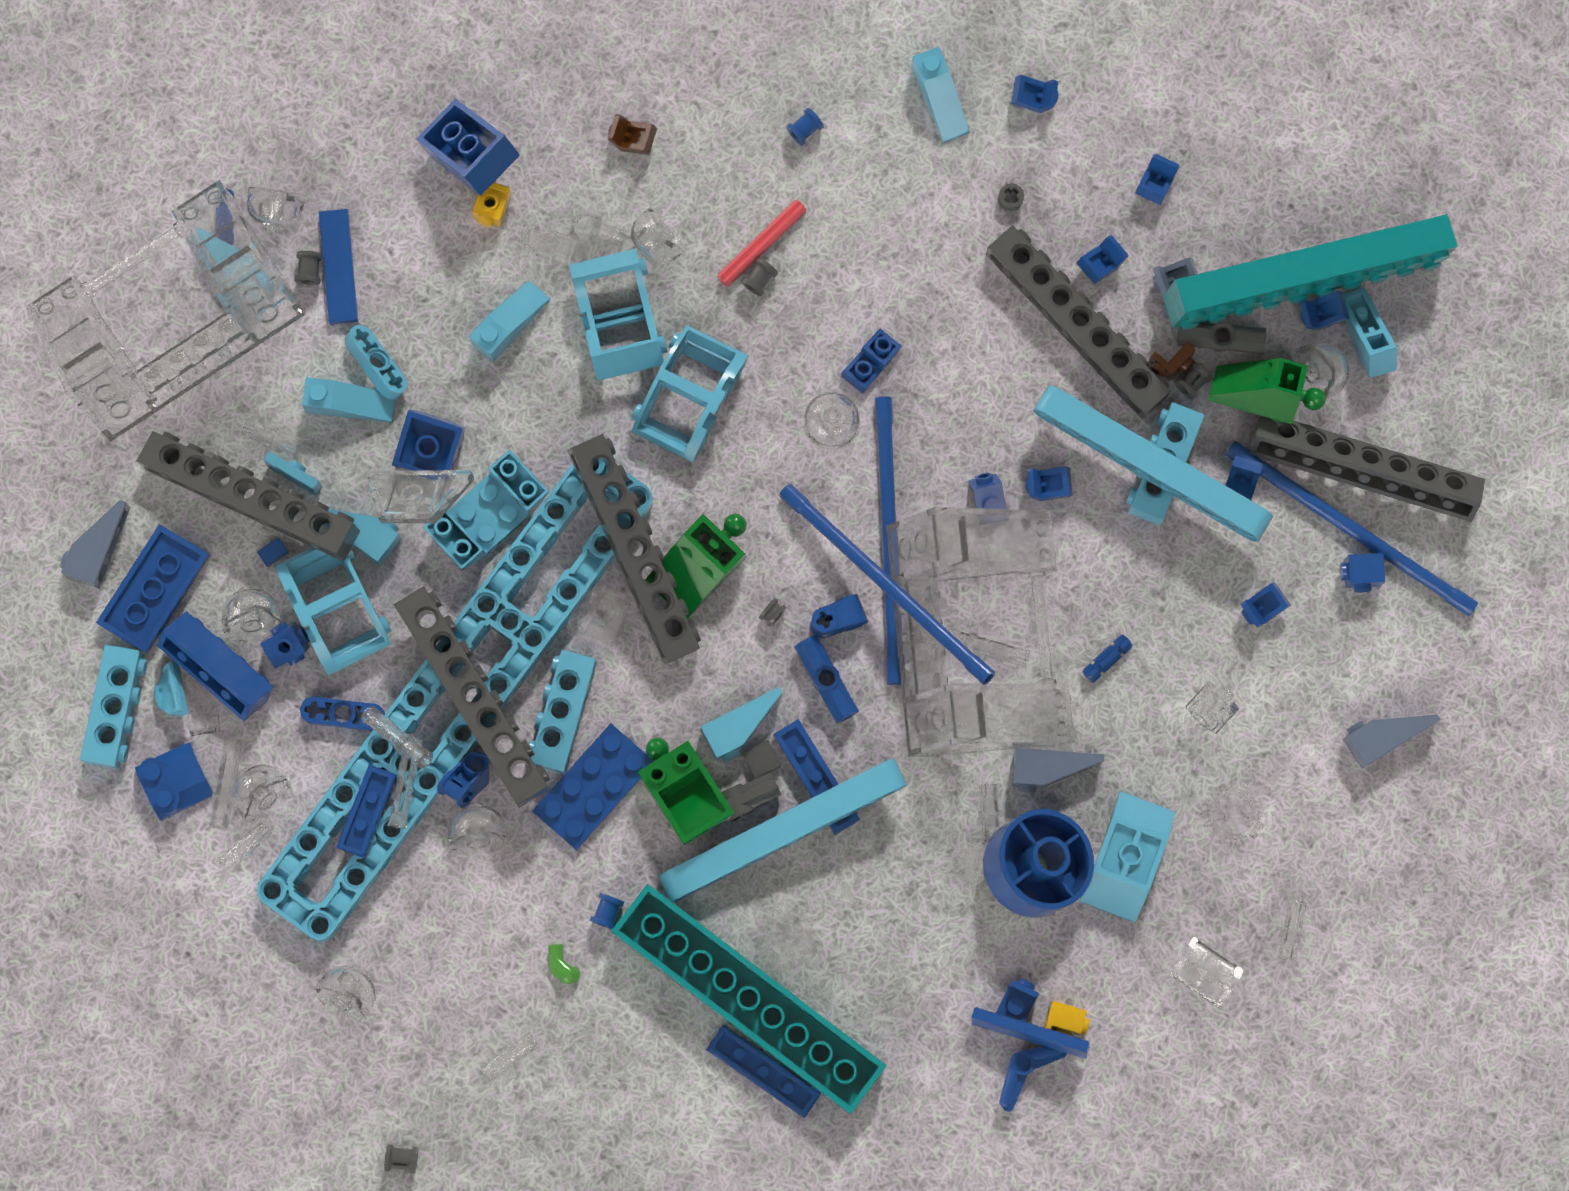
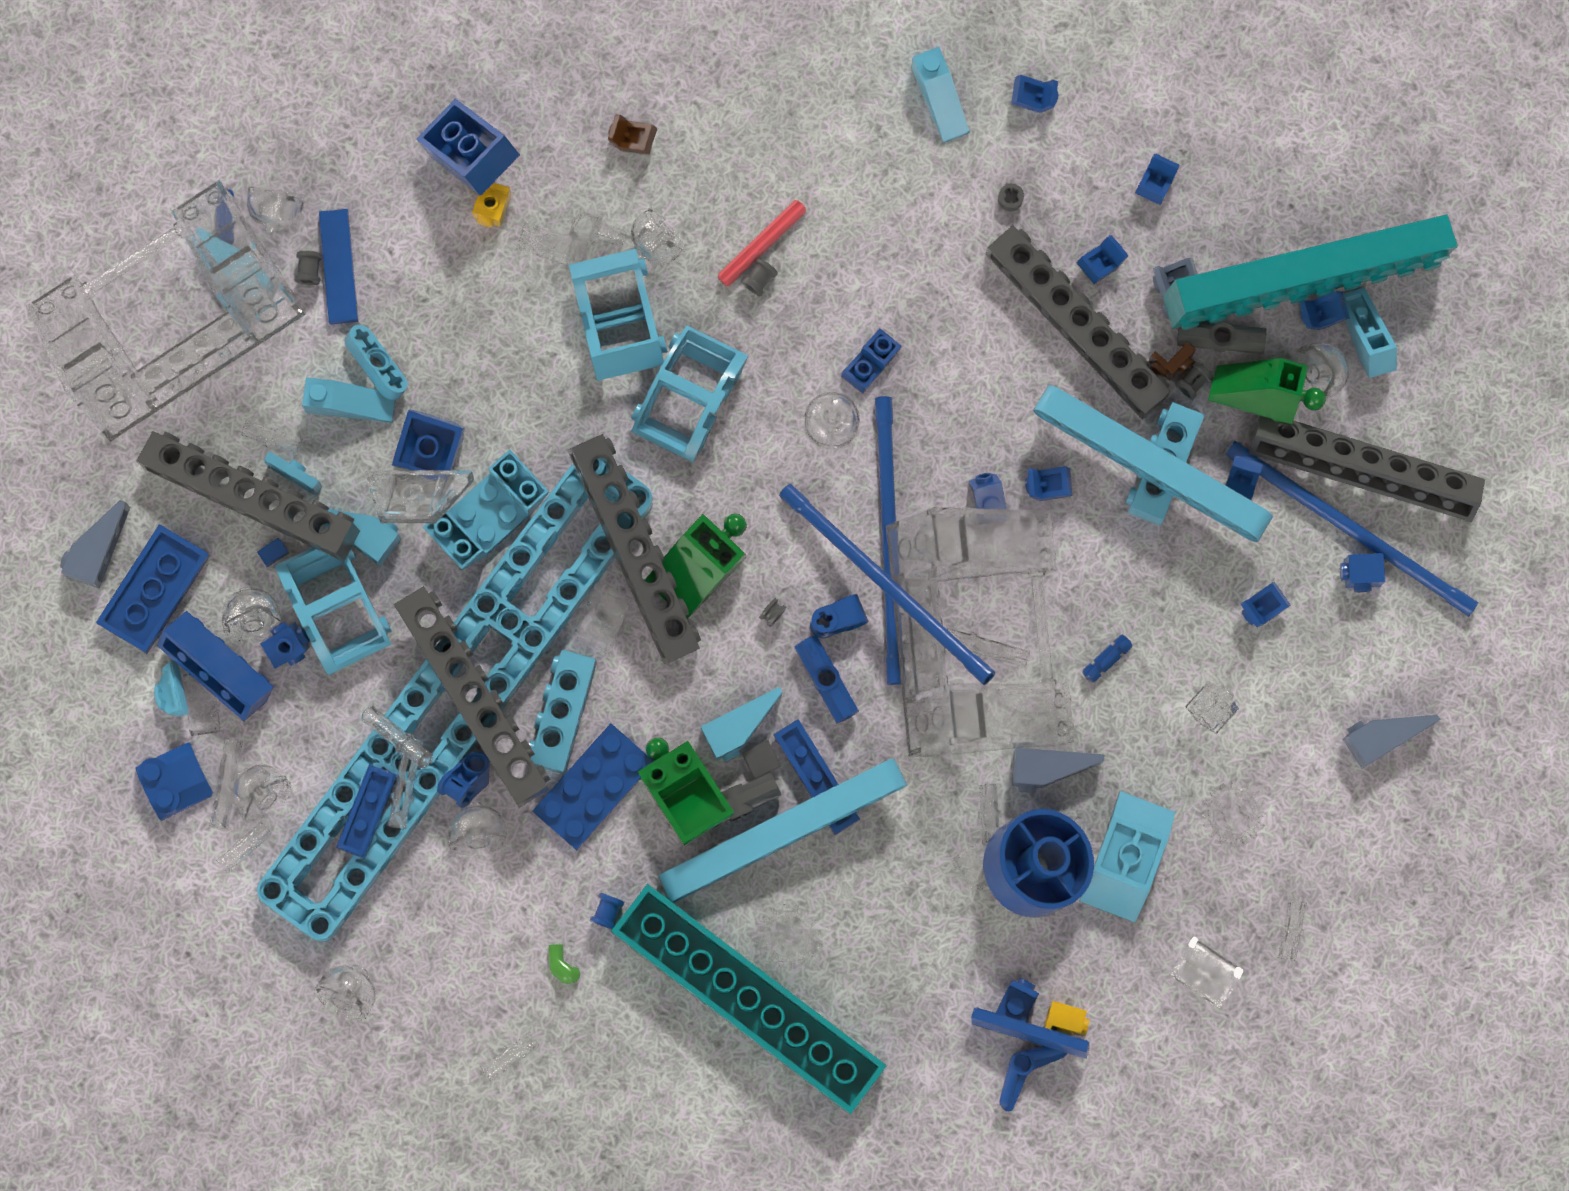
(113, 662): medium azure brick -> none
(322, 704): blue beam -> none
(401, 1158): dark grey bush -> none
(508, 320): medium azure slope -> none
(763, 1071): blue tile -> none
(804, 126): blue bush -> none

